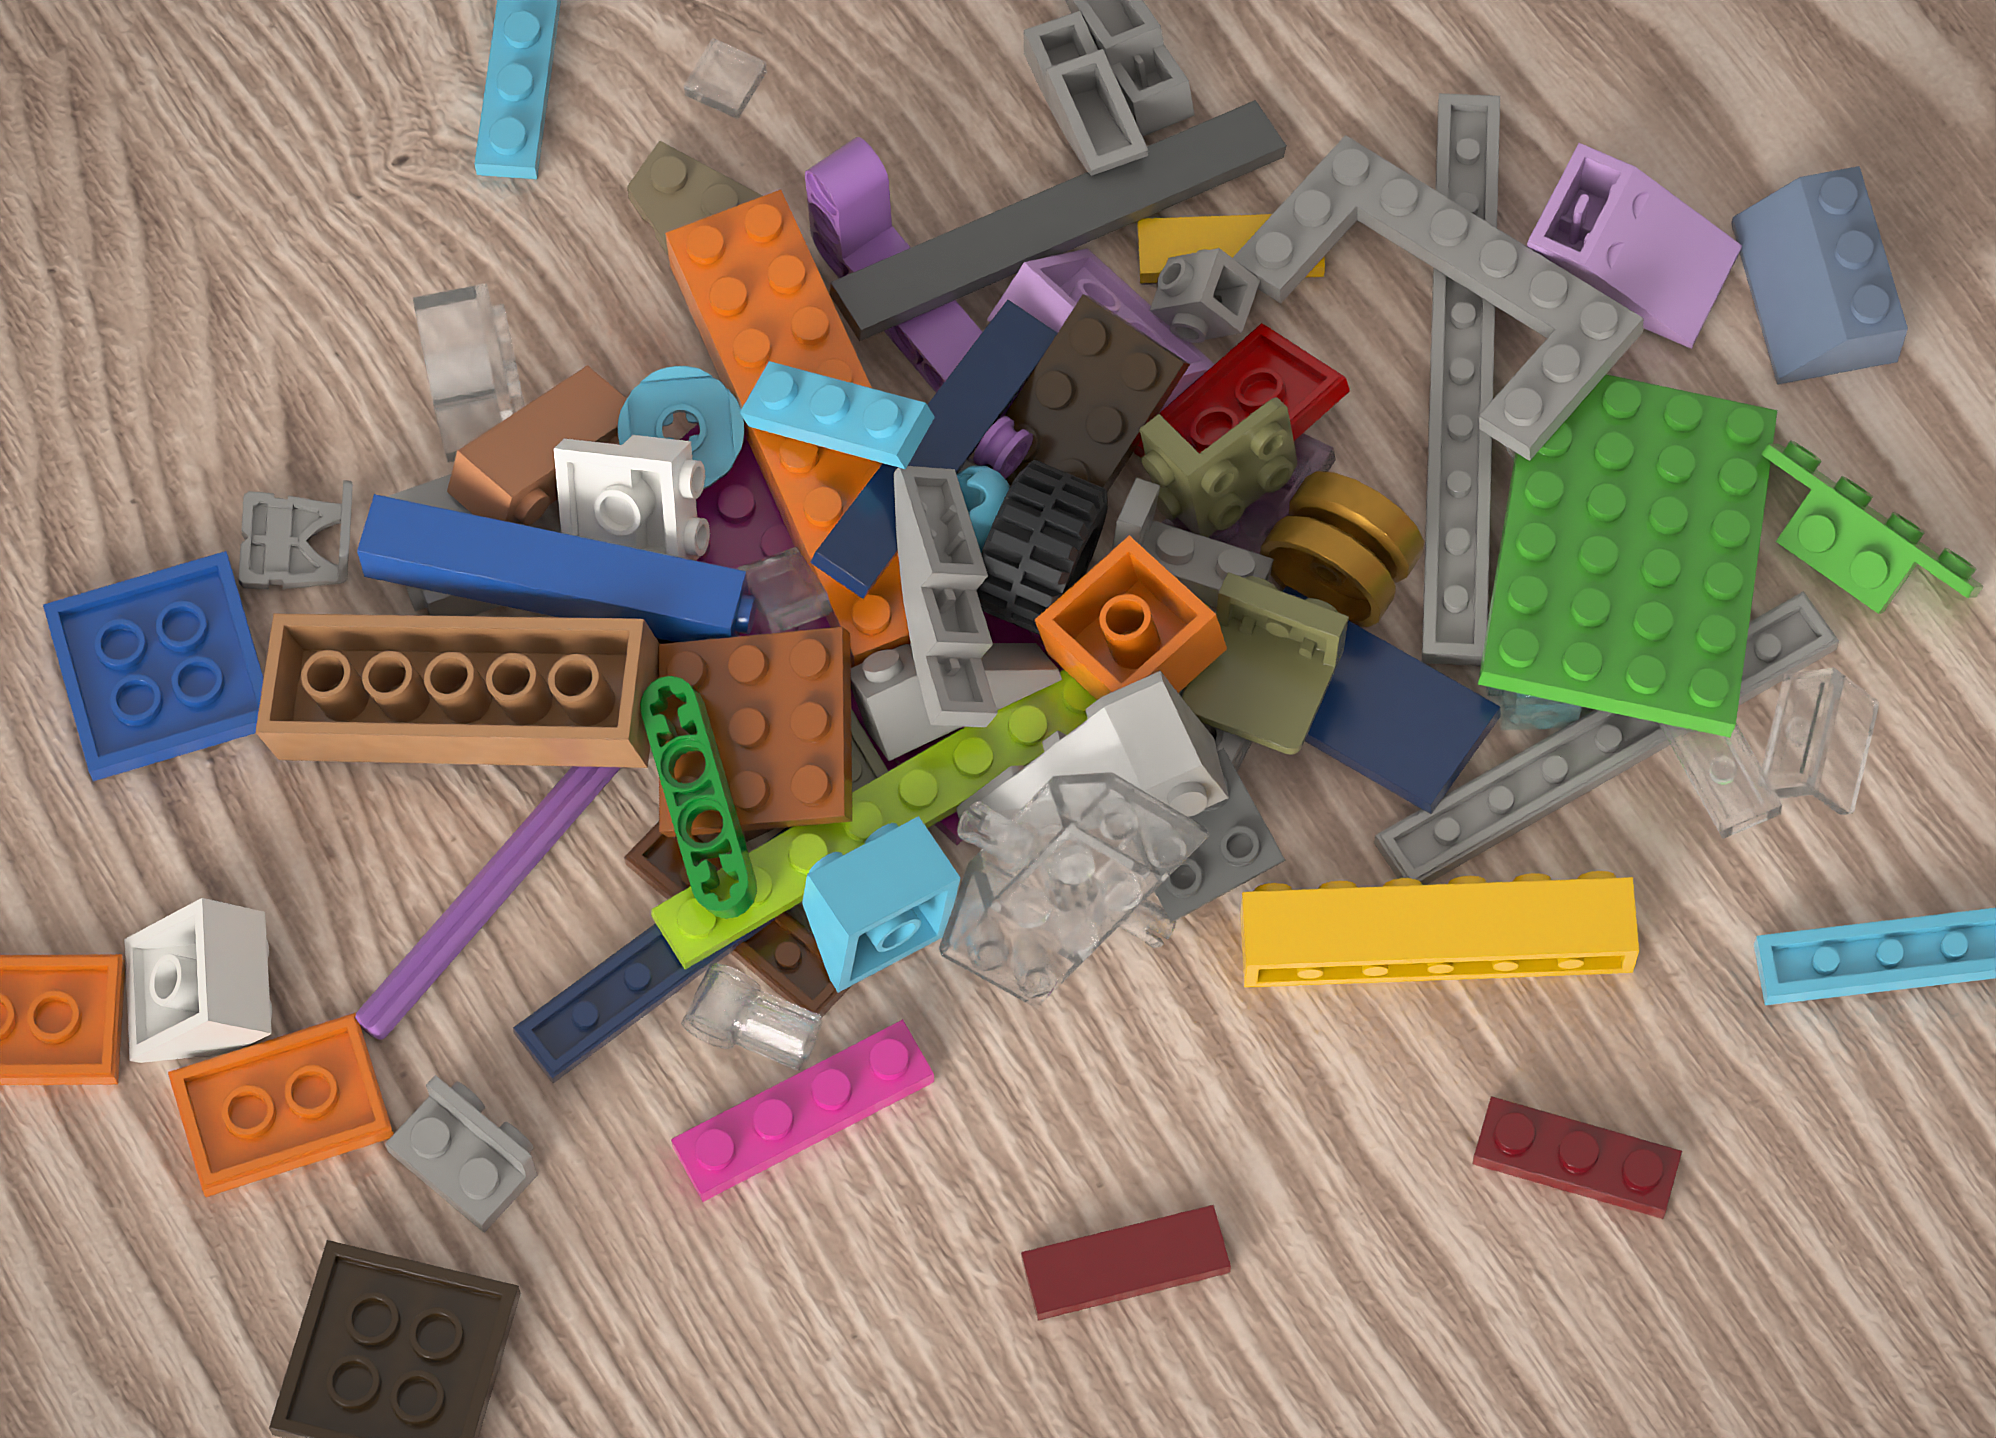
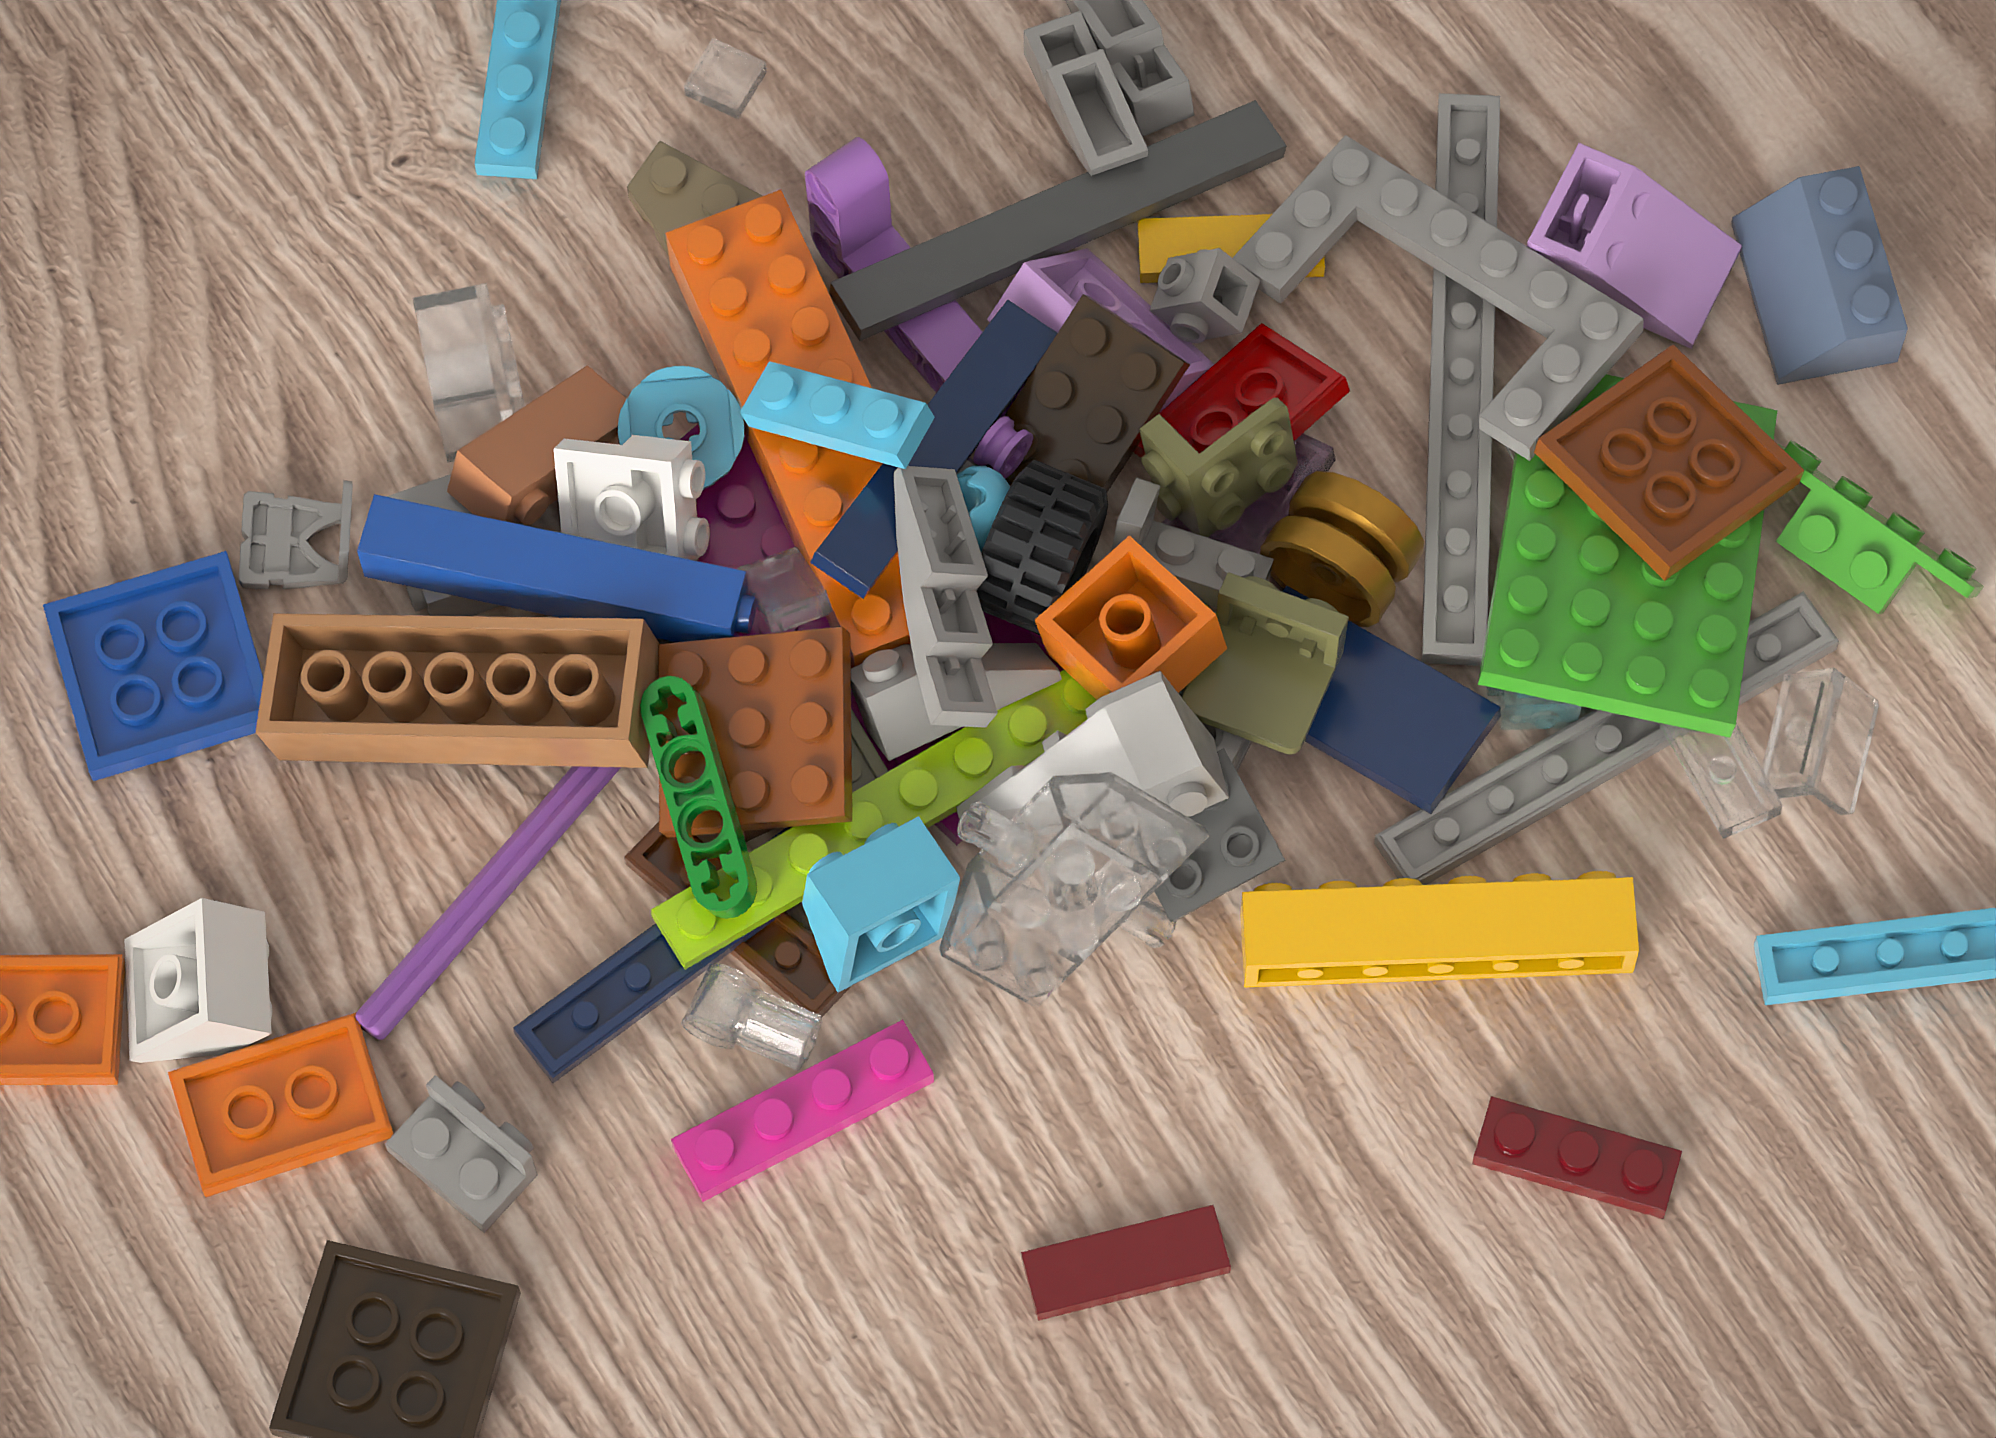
(1668, 461): none -> dark orange plate

